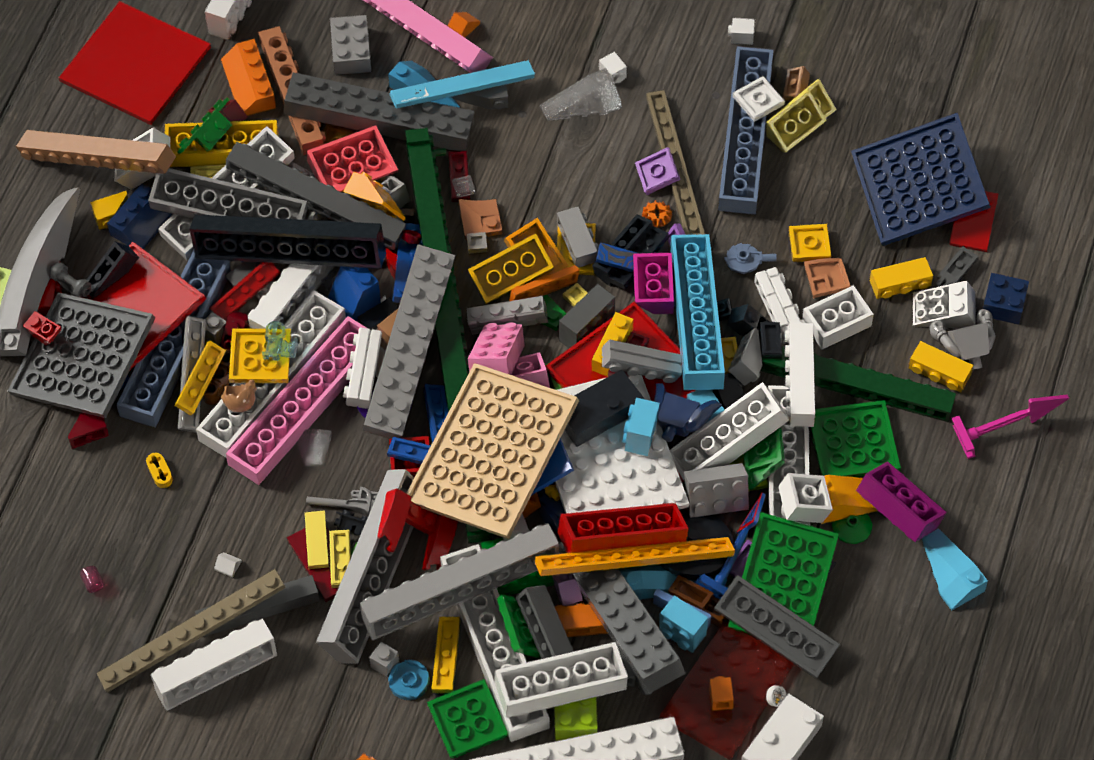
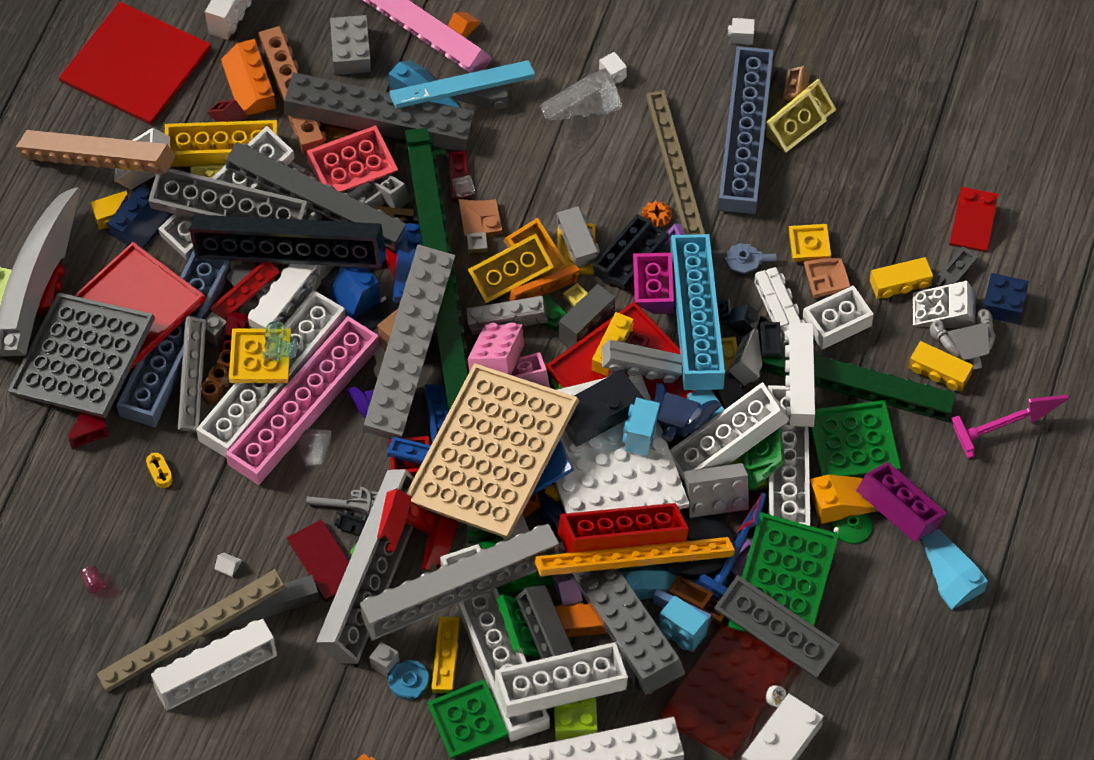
(42, 328): red slope -> none
(75, 287): dark grey piece -> none
(111, 268): black slope -> none
(200, 378): yellow plate -> none
(211, 129): green bracket -> none
(239, 397): medium nougat hair -> none
(316, 539): light yellow tile -> none
(339, 555): light yellow tile -> none
(363, 368): white brick -> none
(364, 189): light orange slope -> none
(411, 237): dark red tile -> none
(615, 257): blue tile -> none
(657, 171): medium lavender tile -> none
(721, 693): orange brick -> none
(758, 98): white tile -> none
(805, 498): white brick -> none
(920, 179): dark blue plate -> none

